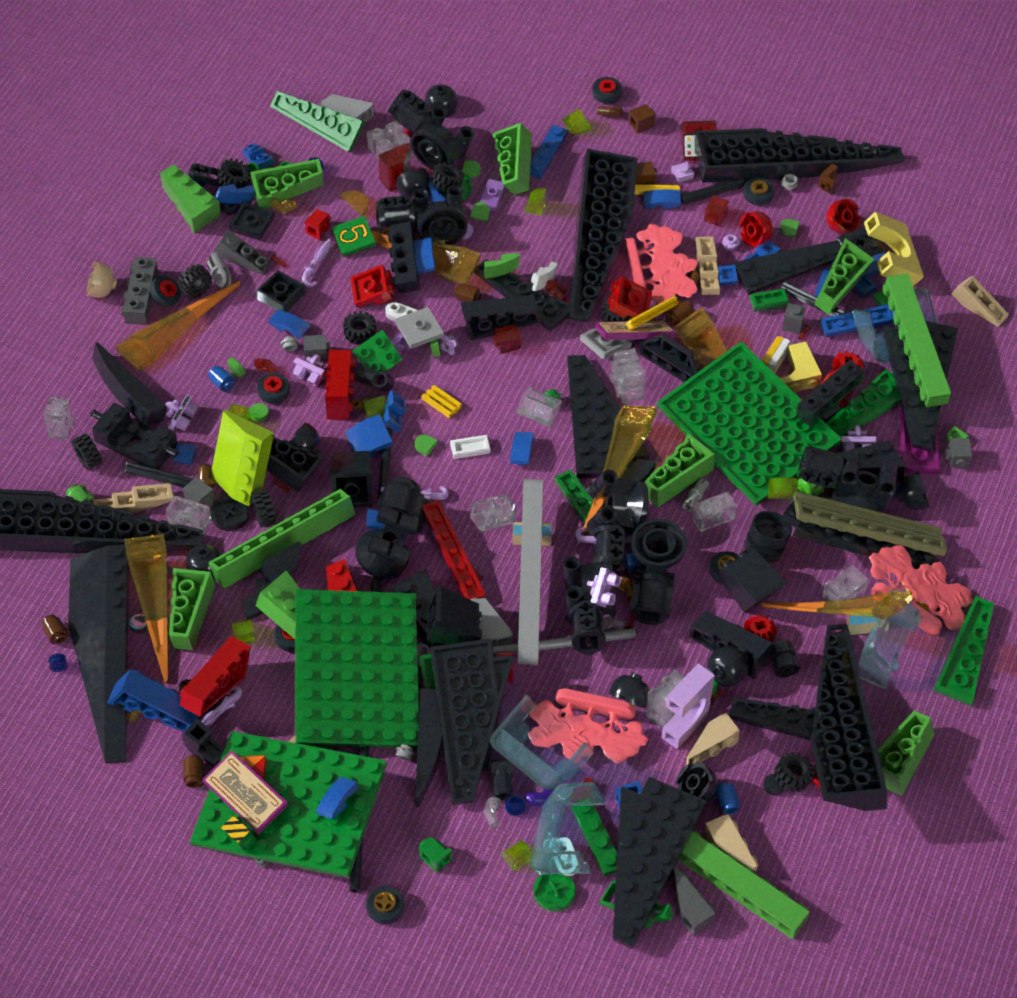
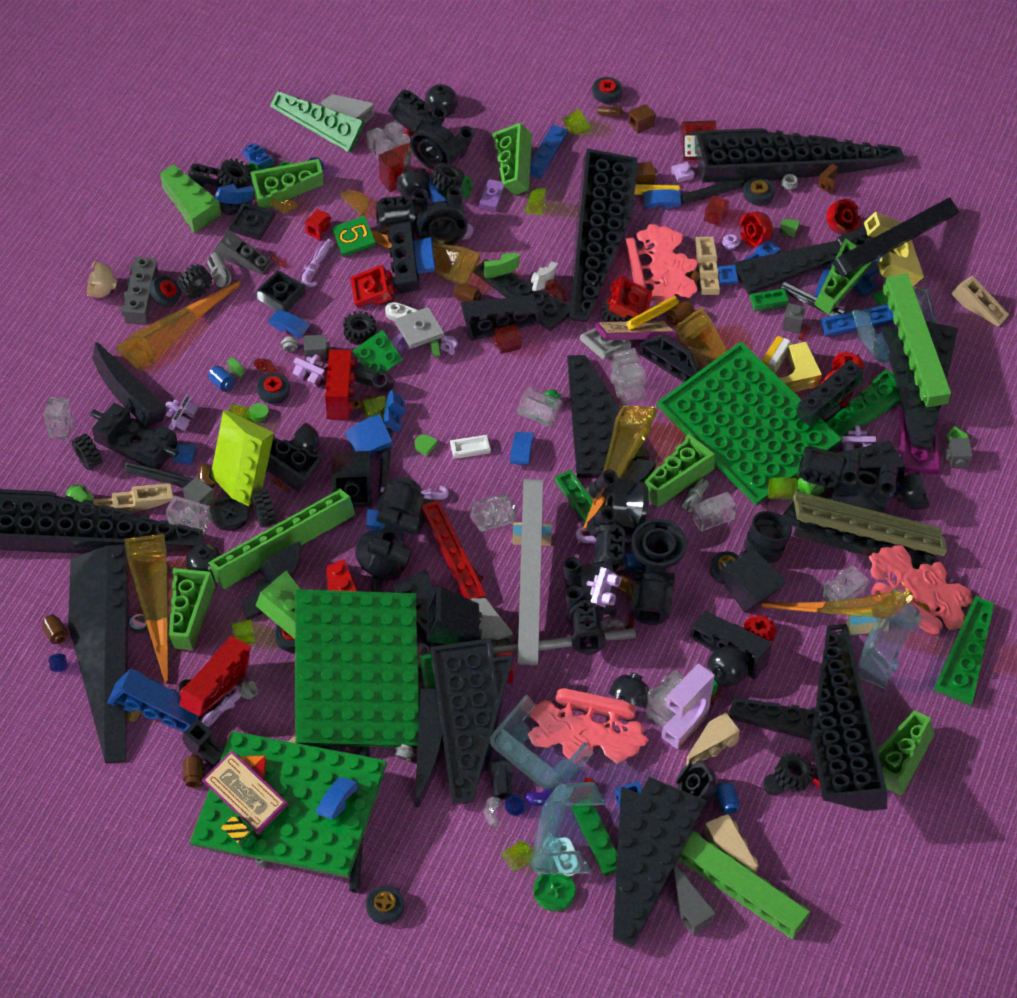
(248, 690): none -> light grey plate
(434, 854): green brick -> none
(443, 399): yellow tile -> none
(471, 168): bright green tile -> none
(480, 212): bright green tile -> none
(655, 916): green sword -> none
(784, 659): black wheel -> none
(895, 237): none -> black beam

